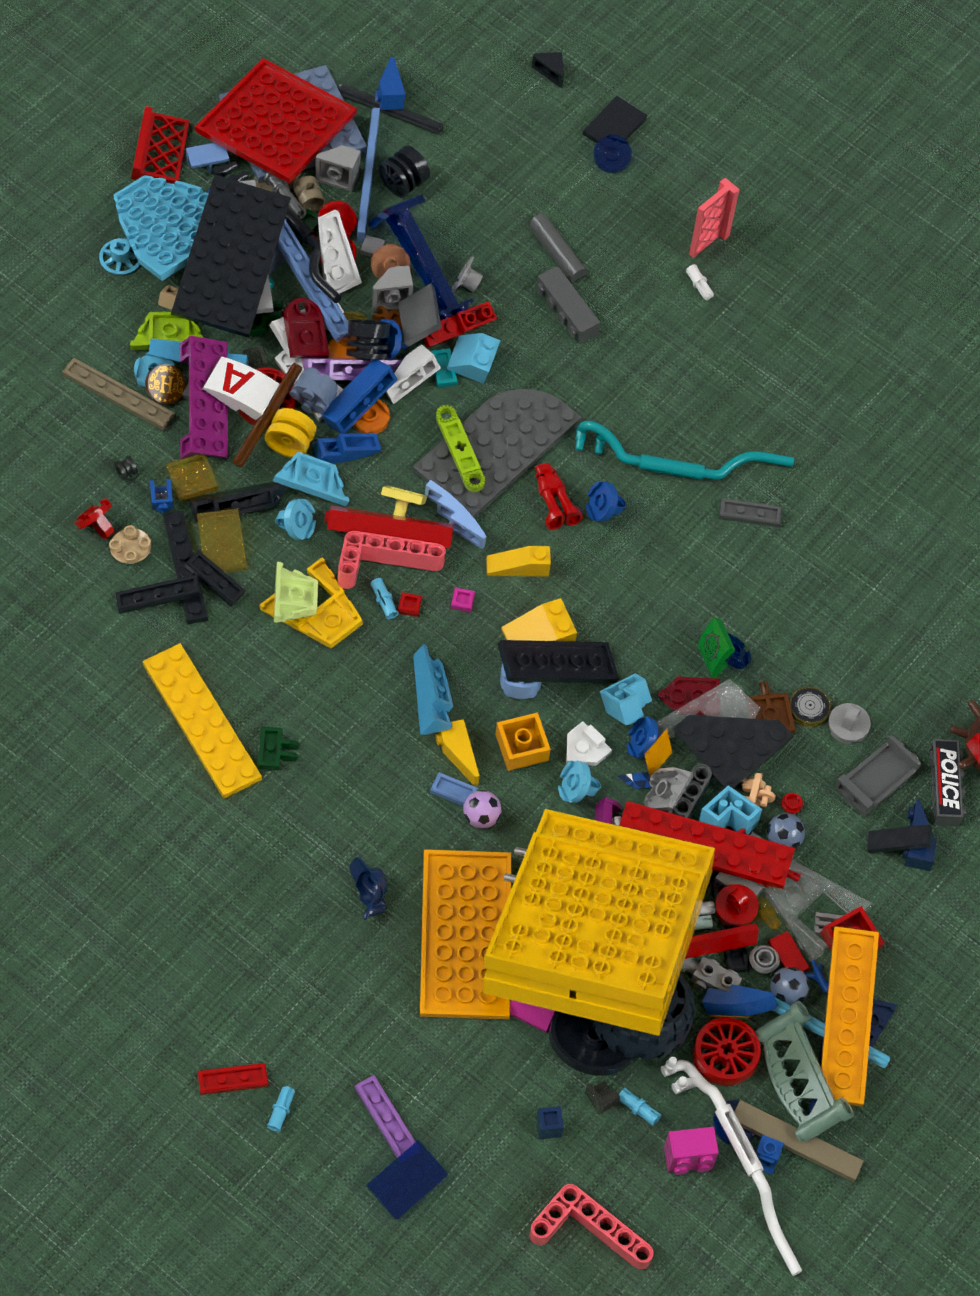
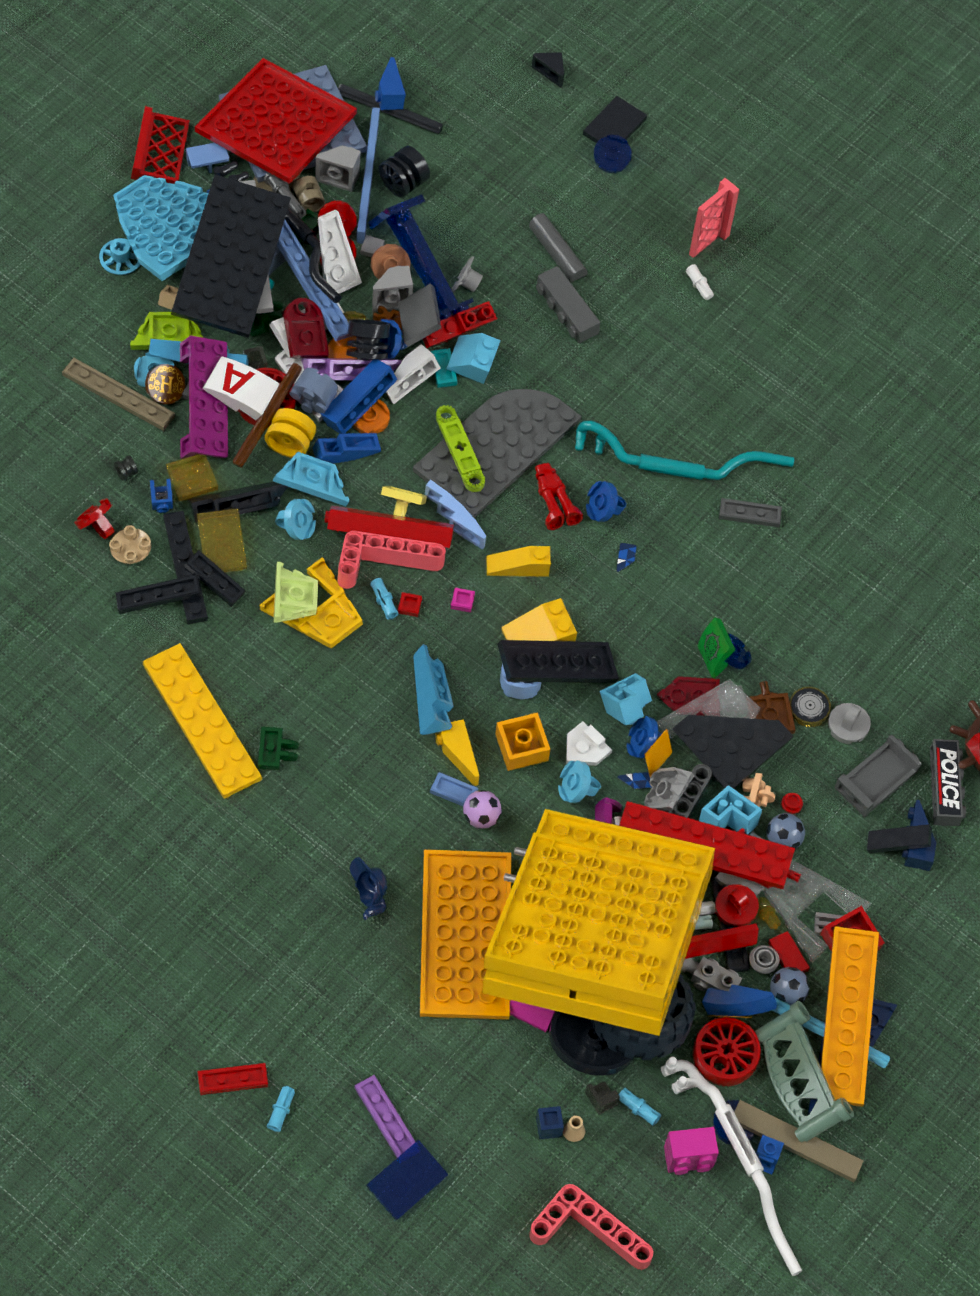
(574, 1129): none -> tan cone
(626, 555): none -> sticker
(818, 976): blue bar -> none

